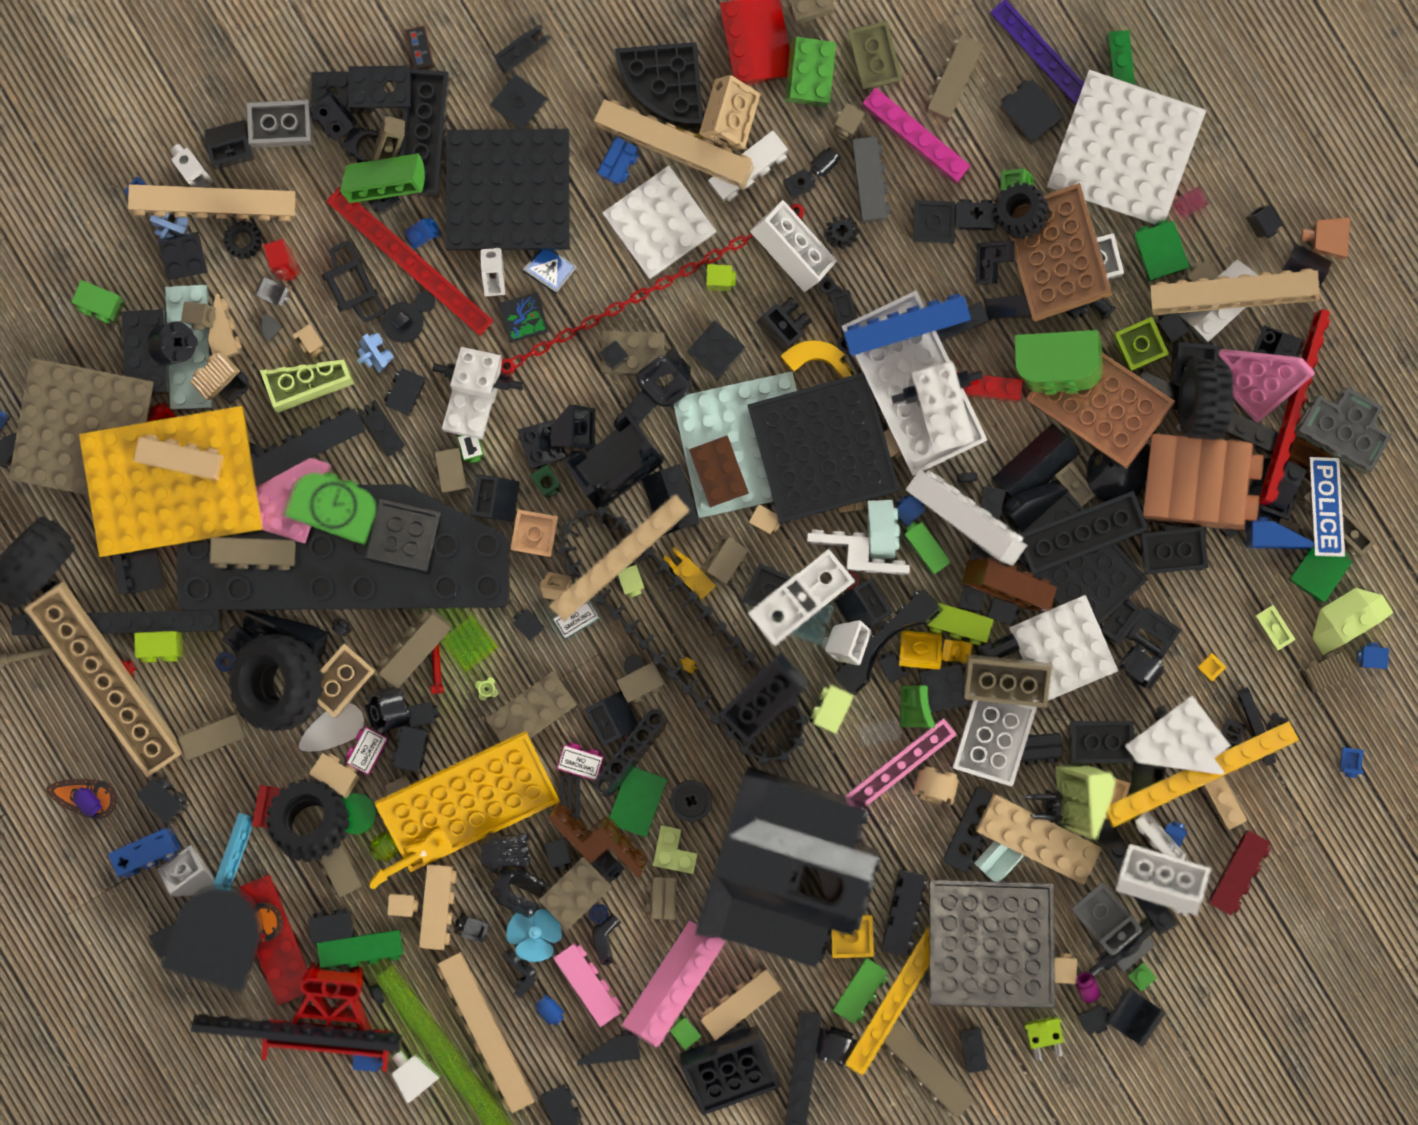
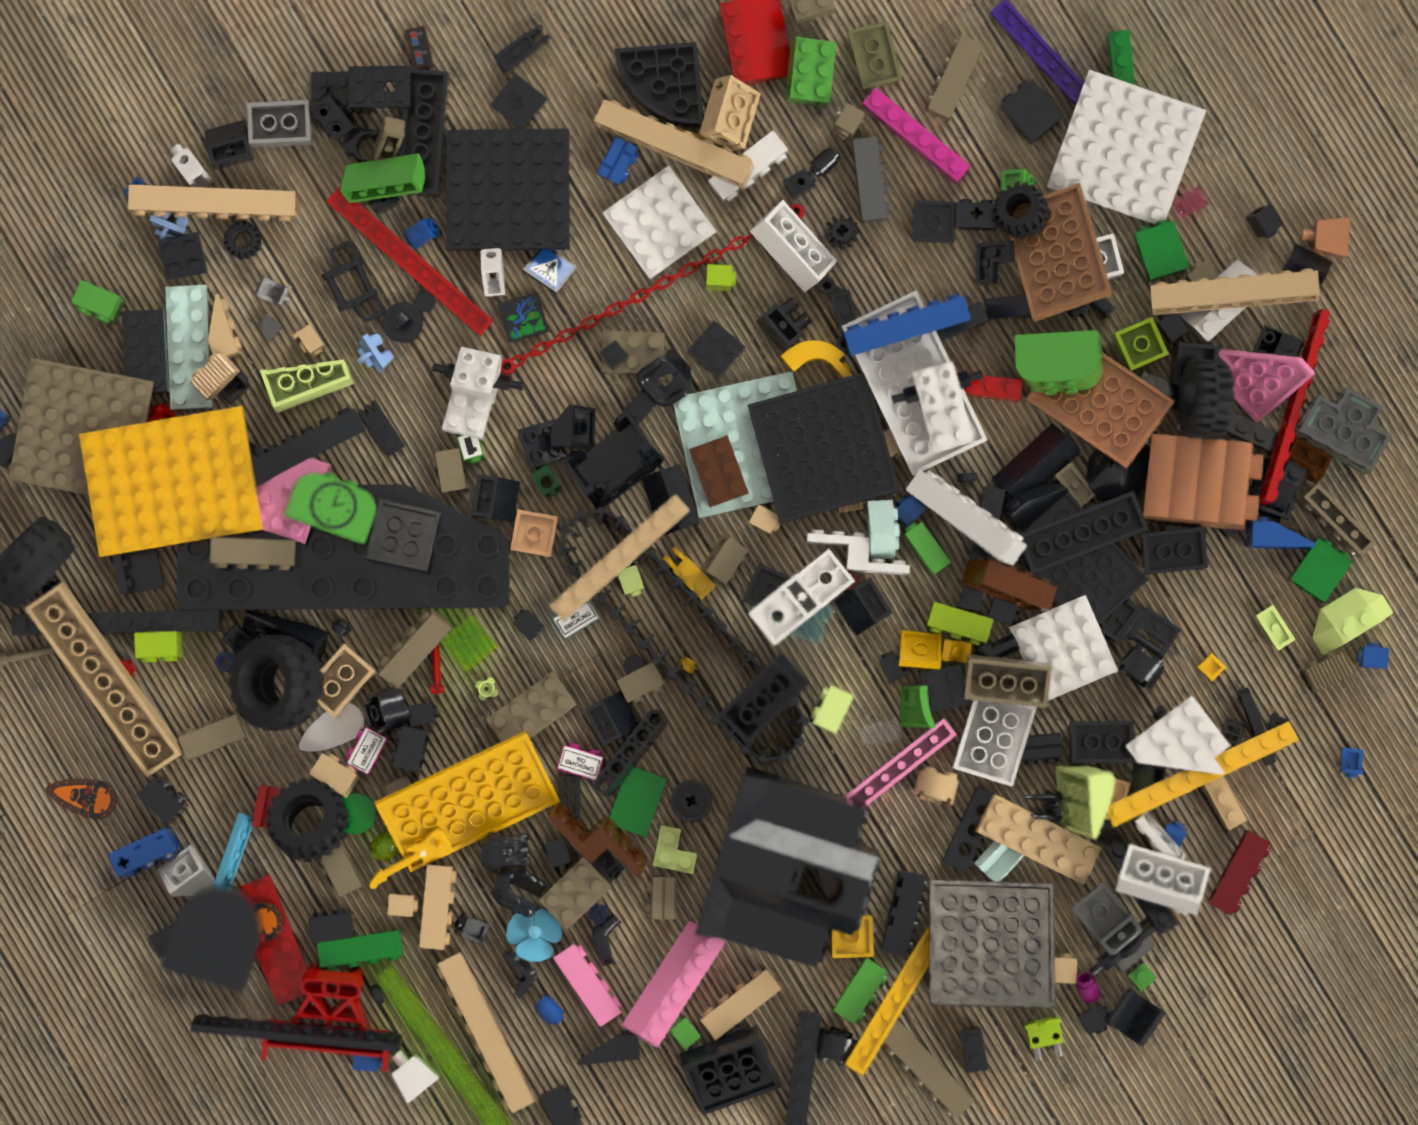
(87, 801): dark purple brick -> none
(171, 343): black brick -> none
(179, 458): tan brick -> none
(198, 315): dark tan brick -> none
(281, 260): red brick -> none
(405, 392): black brick -> none
(555, 585): tan brick -> none
(847, 642): white torso -> none
(919, 611): black arch -> none
(1327, 506): sticker -> none

